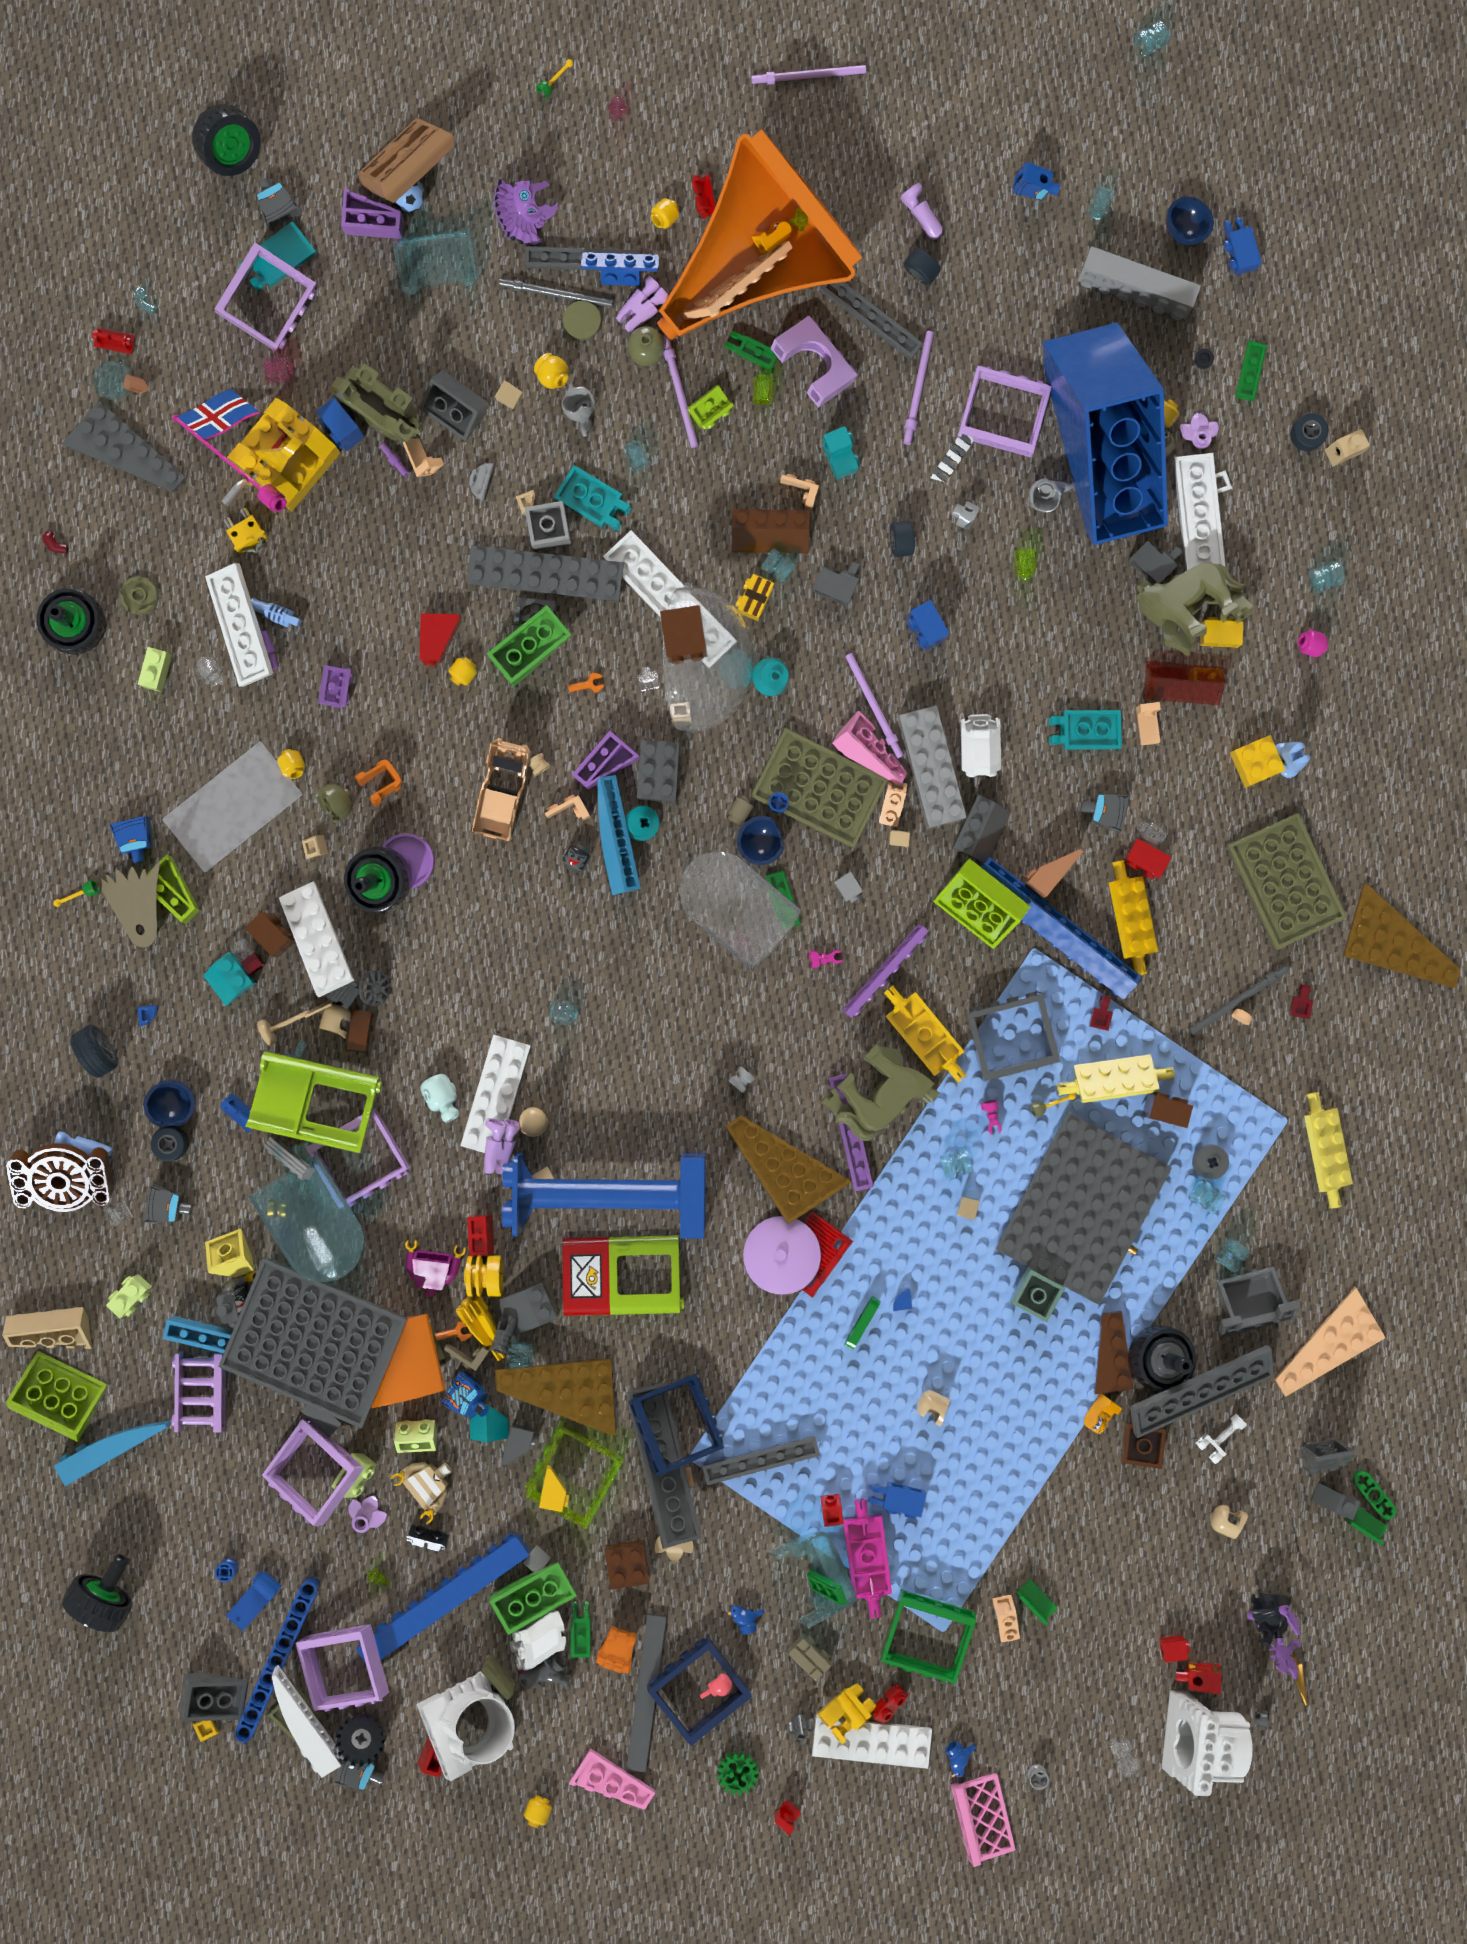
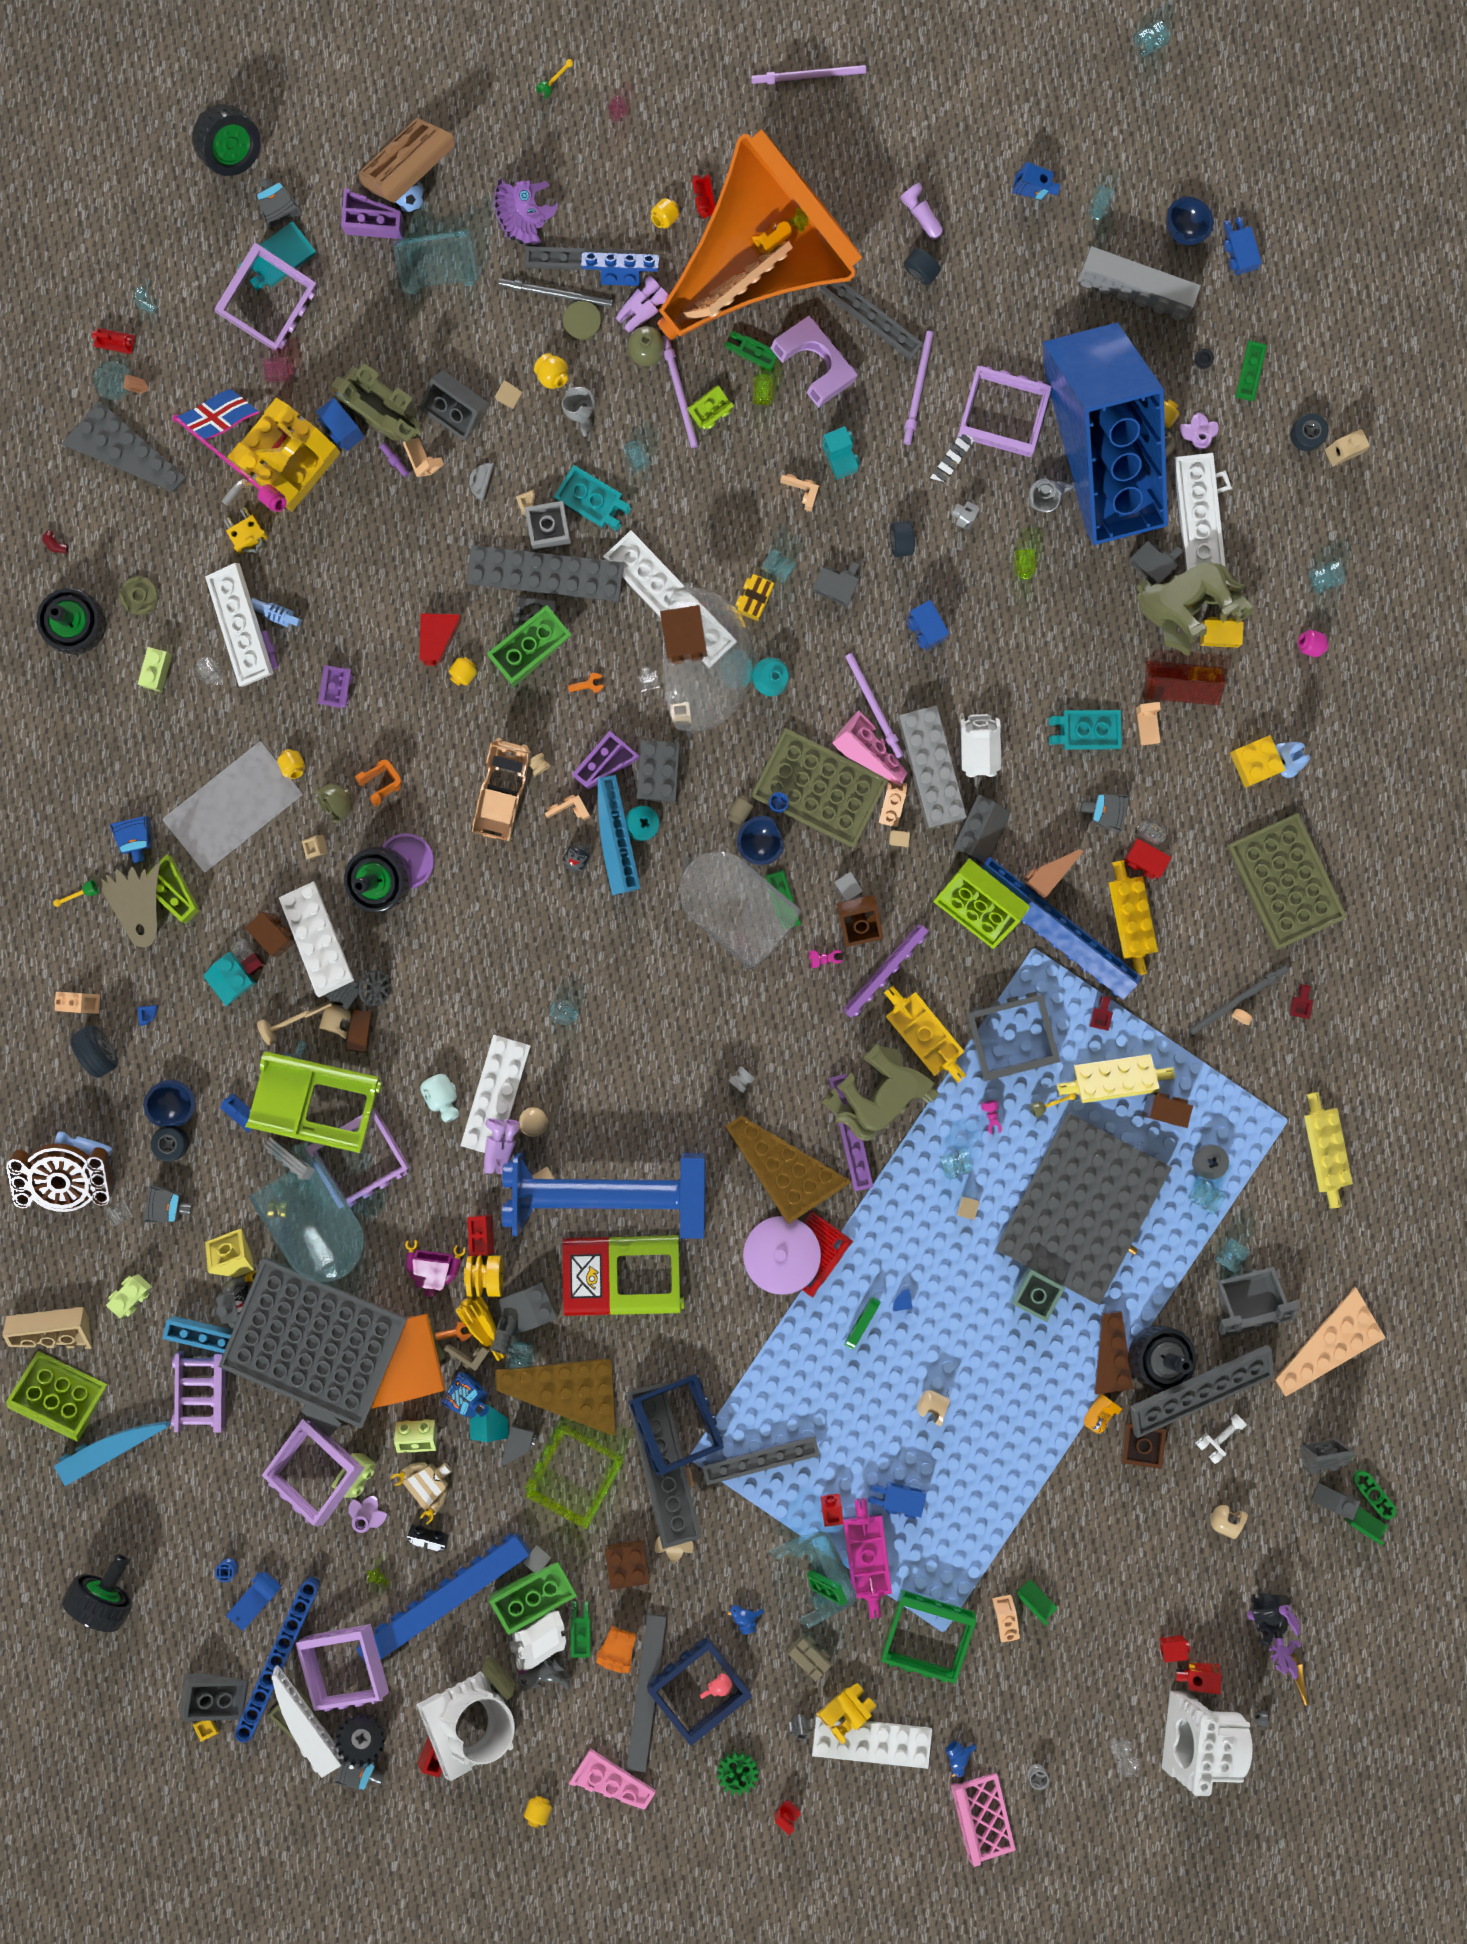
(77, 1002): none -> light nougat bracket
(553, 1492): yellow slope -> none
(768, 529): reddish brown slope -> none
(860, 920): none -> reddish brown brick
(885, 1709): red hinge -> none
(1389, 941): pearl gold wing -> none

